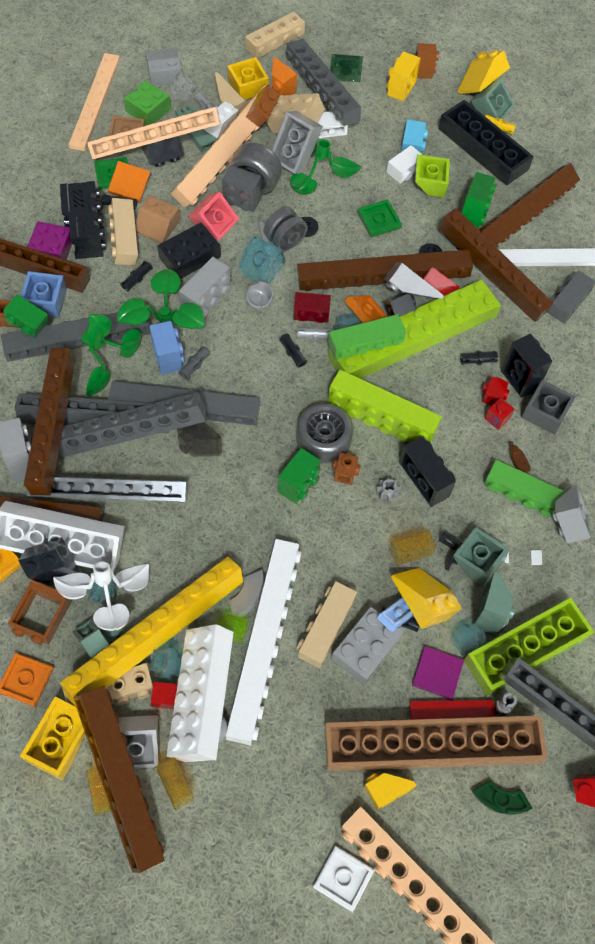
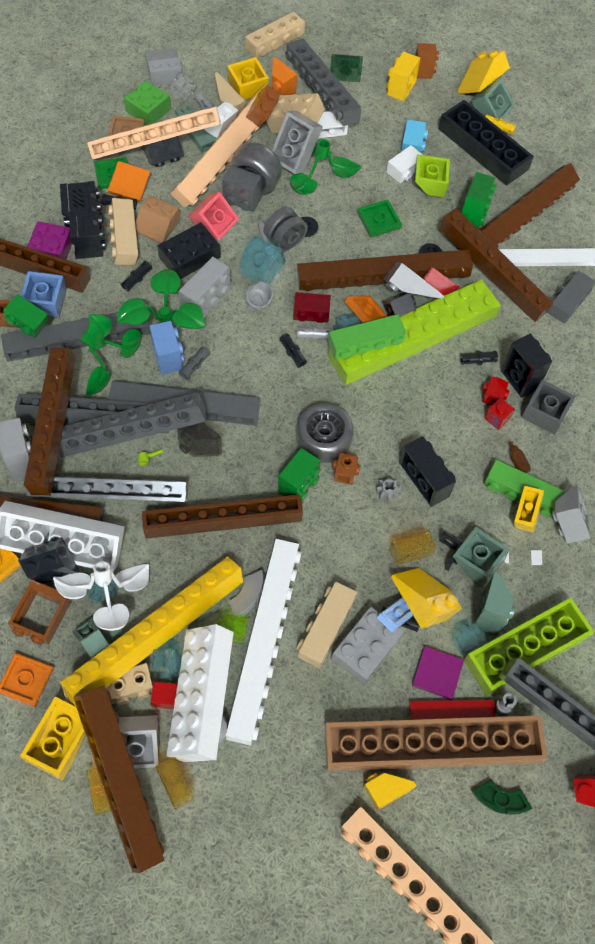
(94, 102): light nougat plate -> none
(143, 457): none -> lime hand
(222, 516): none -> reddish brown brick
(343, 879): white tile -> none
(382, 409): lime brick -> none
(529, 509): none -> yellow slope

